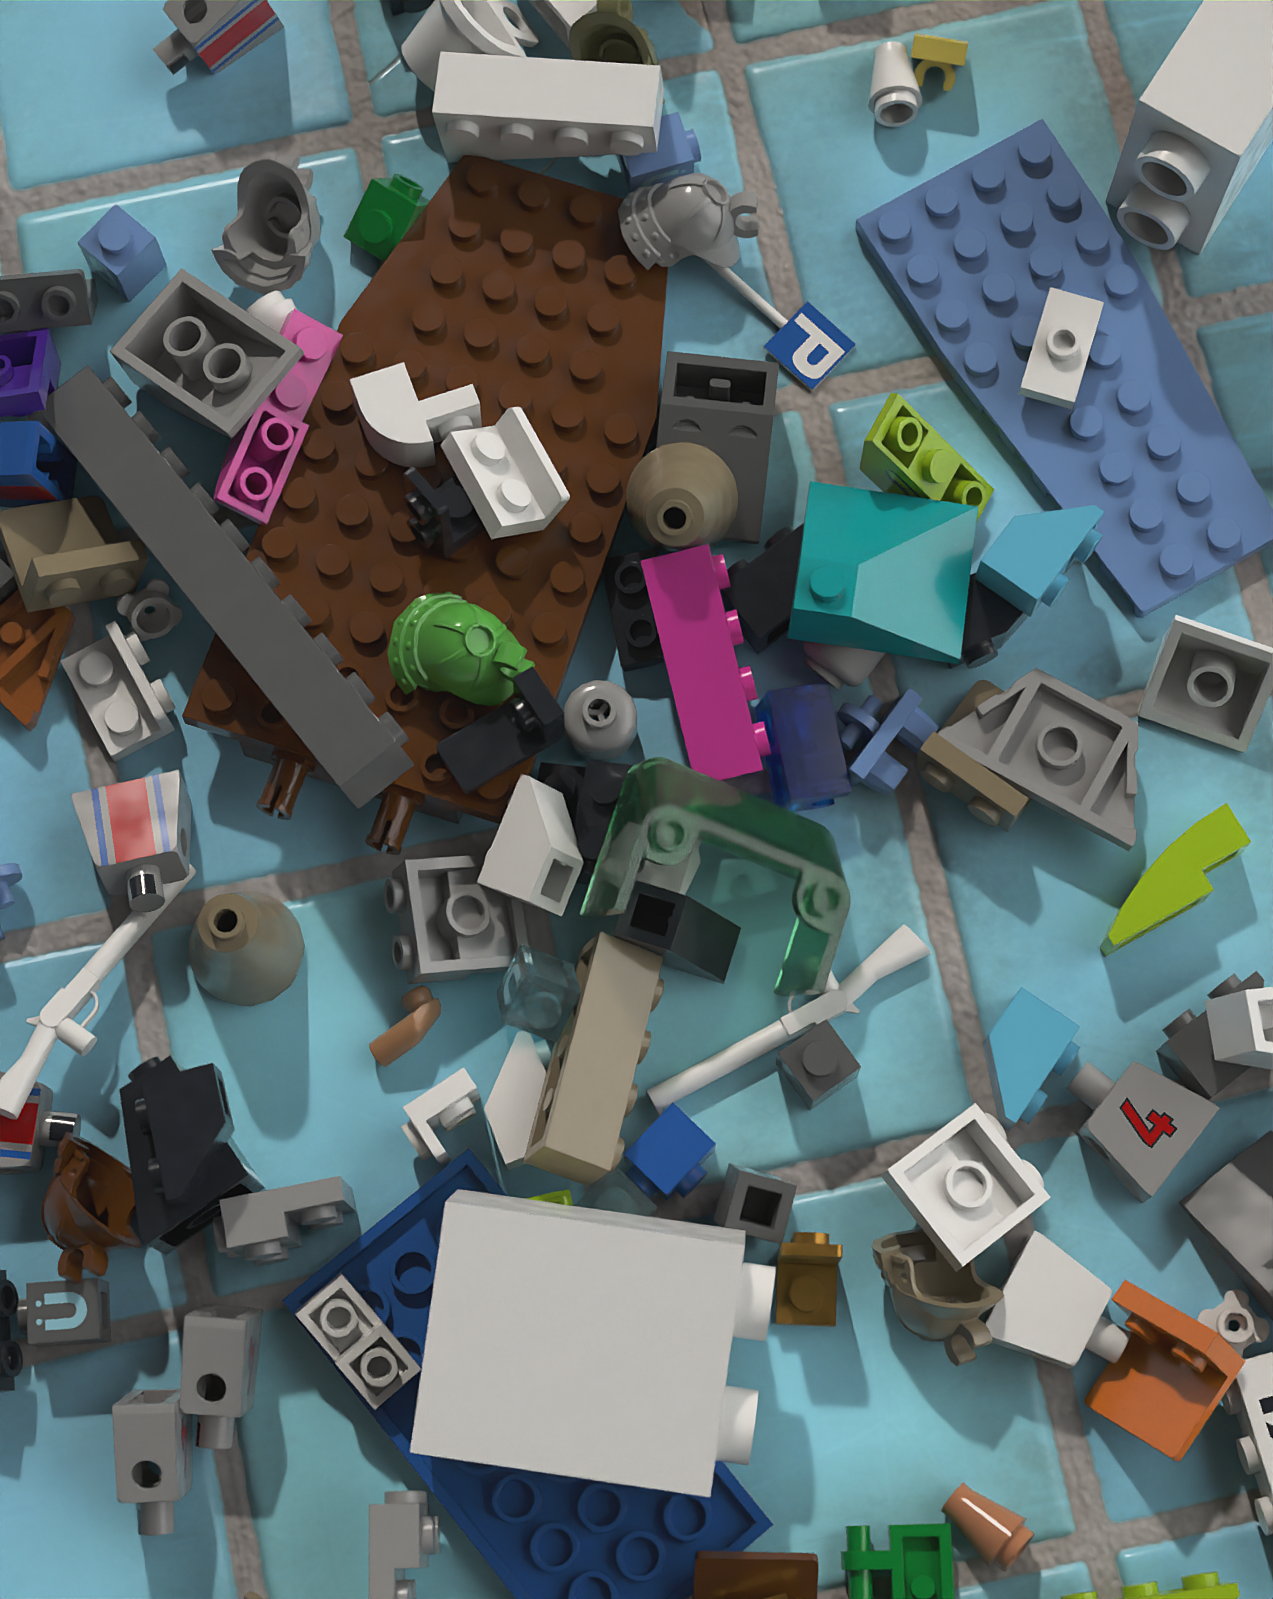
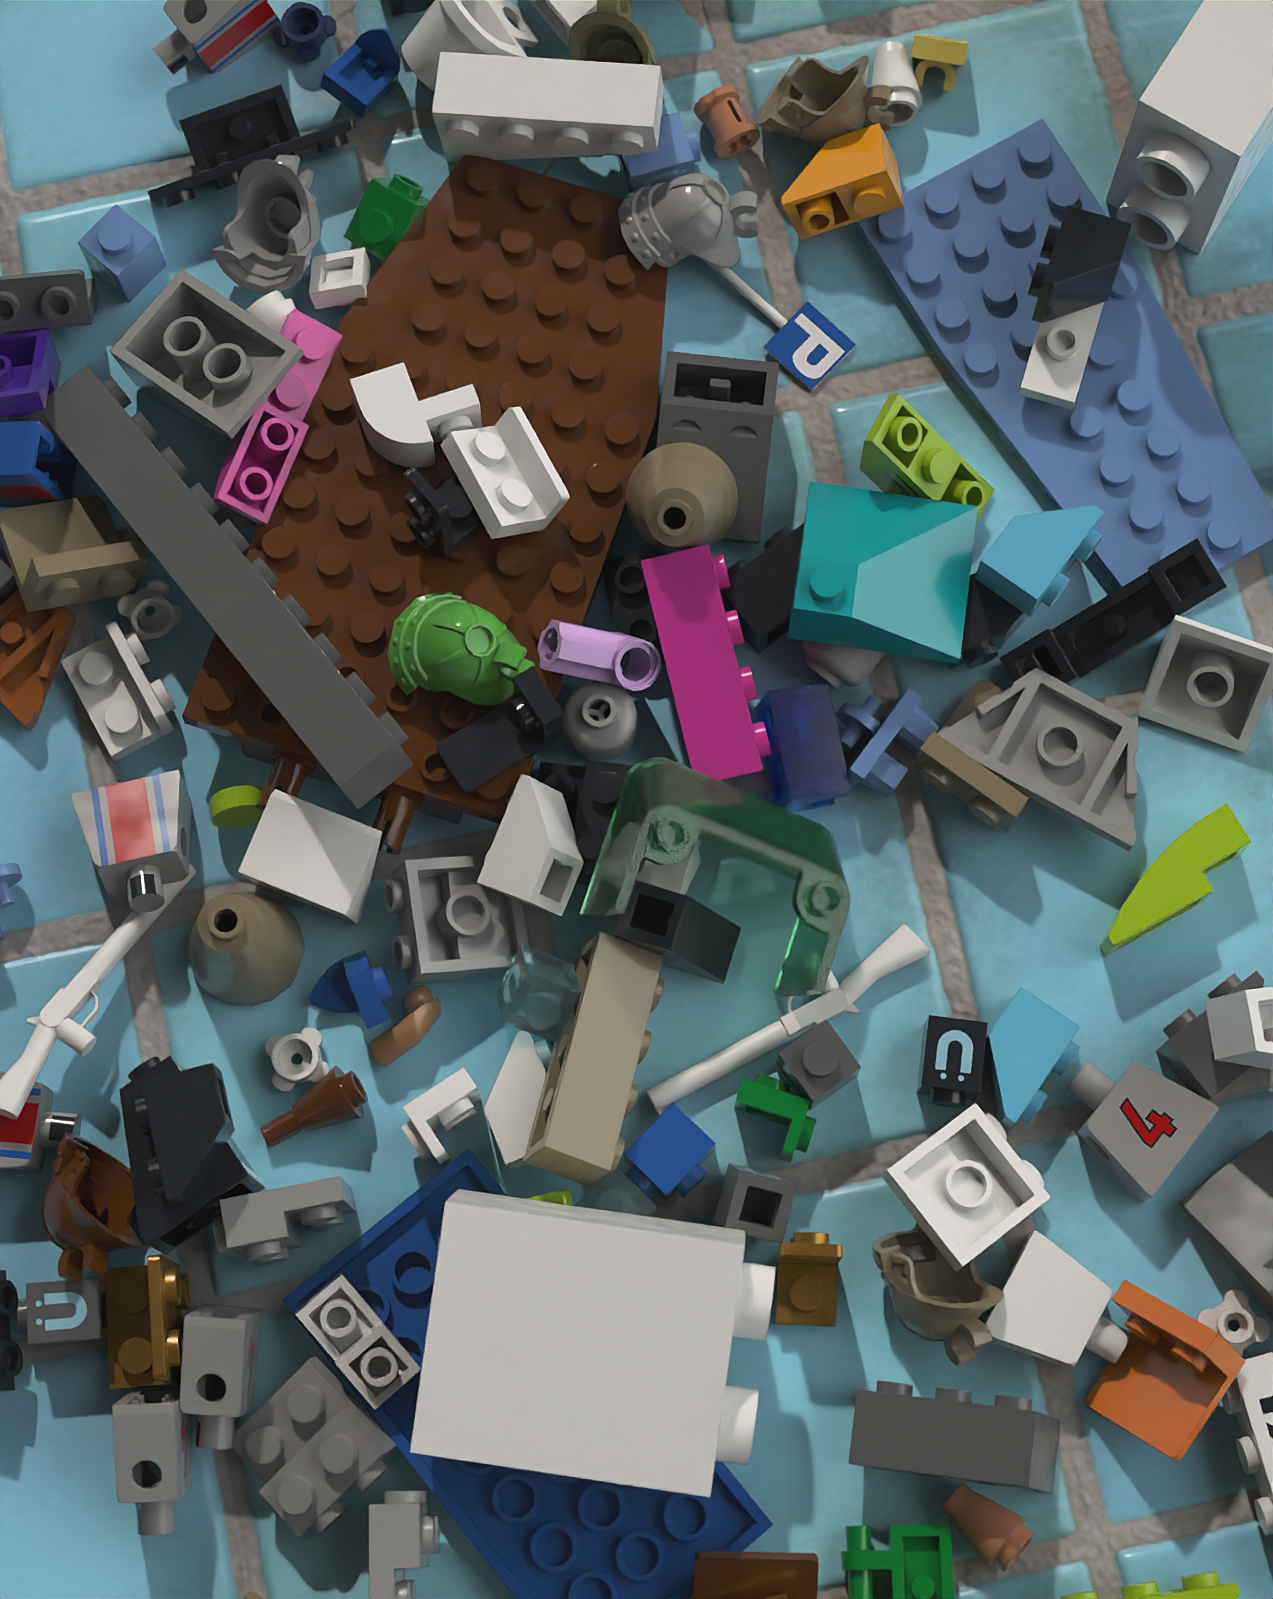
(145, 1323): none -> pearl gold bracket
(235, 806): none -> lime tile
(239, 134): none -> black bracket
(282, 1051): none -> white plate
(302, 16): none -> dark blue plate
(312, 856): none -> white slope
(312, 1448): none -> light grey plate
(329, 1102): none -> reddish brown cone
(339, 278): none -> white plate
(354, 987): none -> blue plate
(364, 71): none -> blue plate
(597, 655): none -> lavender piece
(726, 122): none -> nougat bush
(771, 1101): none -> green bracket
(824, 102): none -> dark tan helmet
(845, 183): none -> light orange slope
(951, 1060): none -> black brick
(954, 1437): none -> dark grey wedge
(1081, 264): none -> black slope
(1121, 619): none -> black slope

